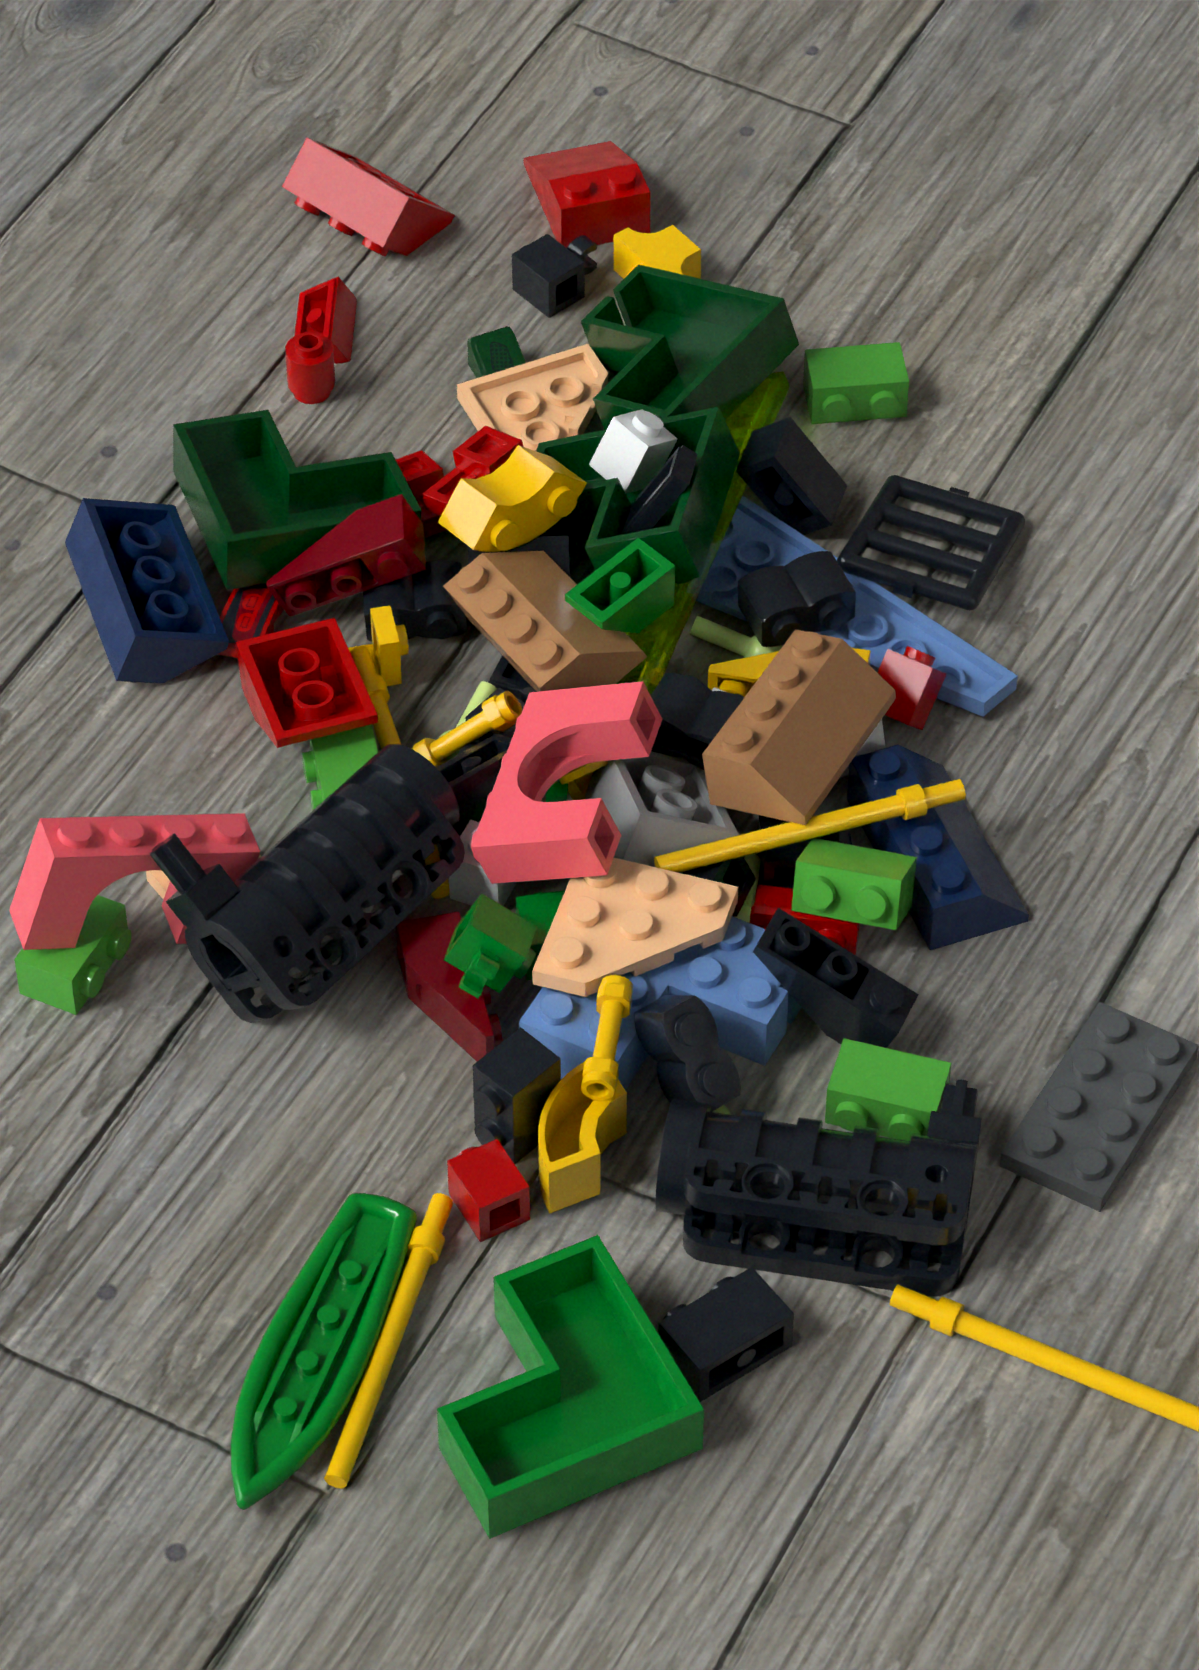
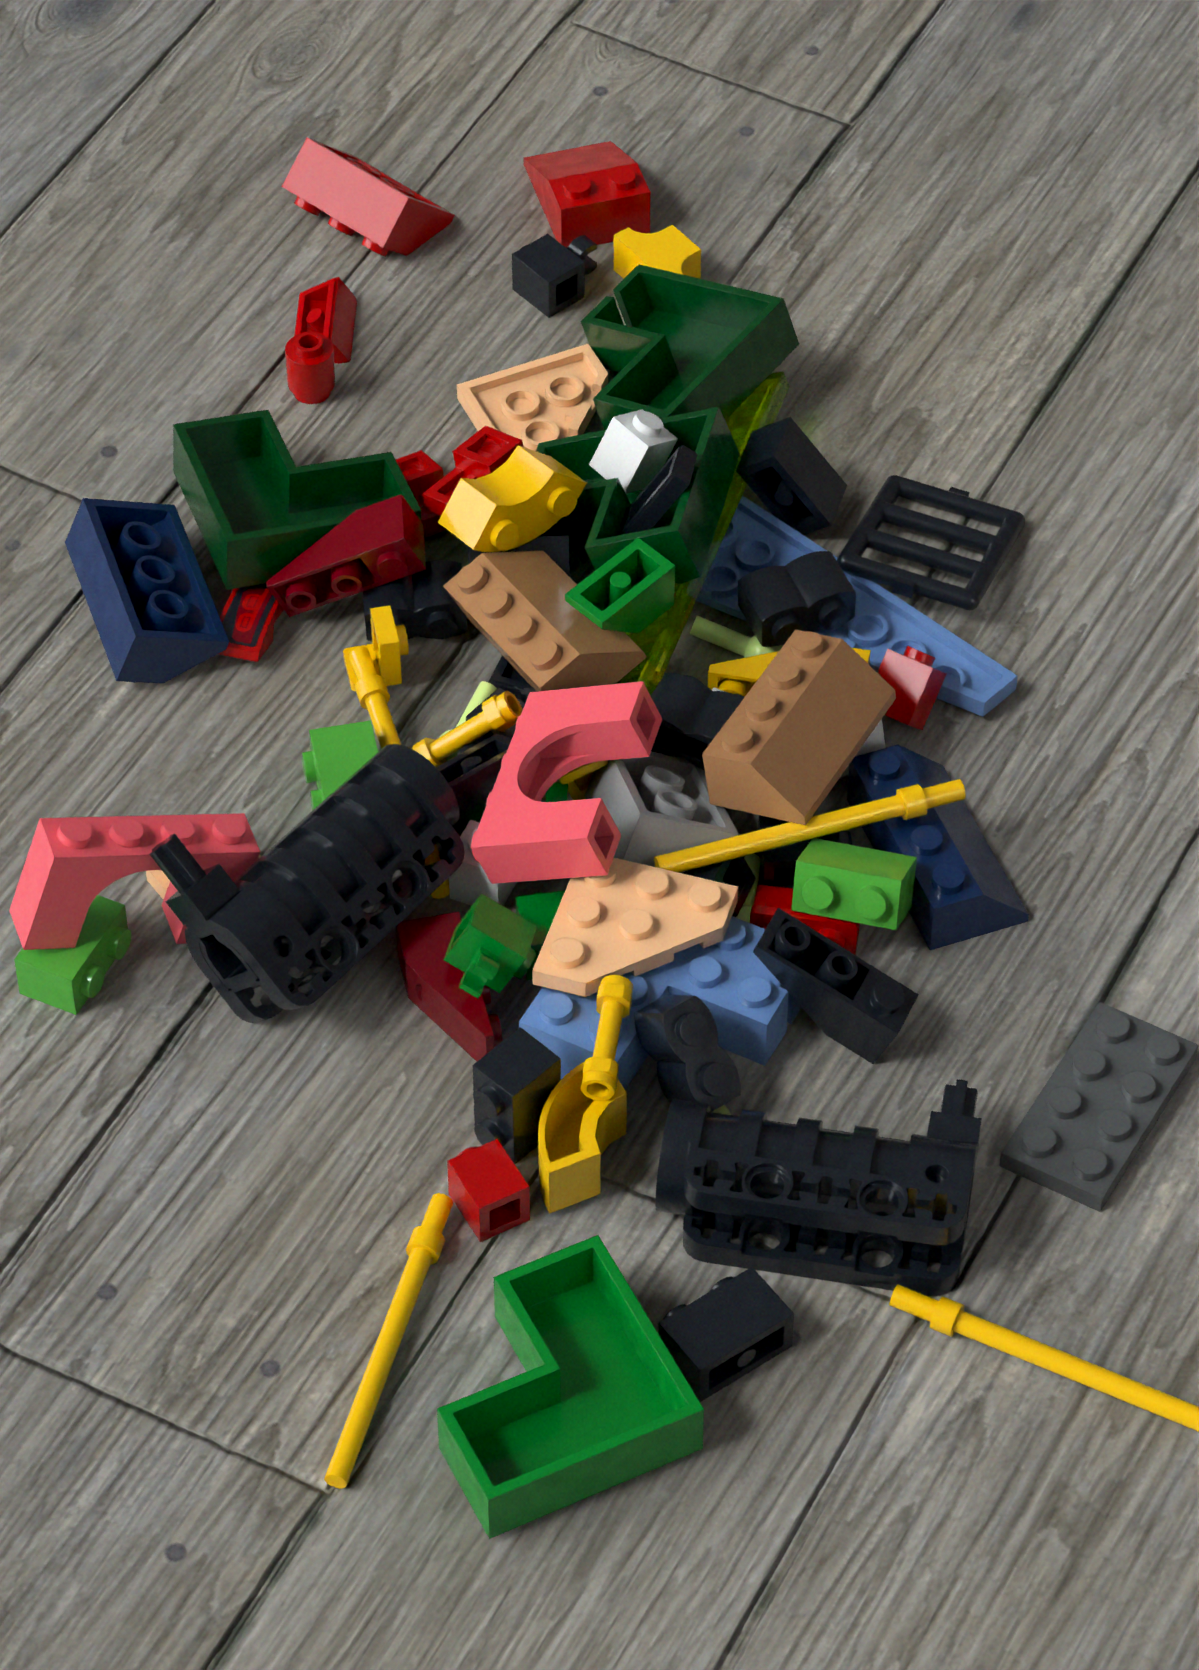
(303, 683): red slope -> none
(318, 1344): green piece -> none
(494, 352): dark green slope -> none
(855, 383): bright green brick -> none
(885, 1090): bright green brick -> none

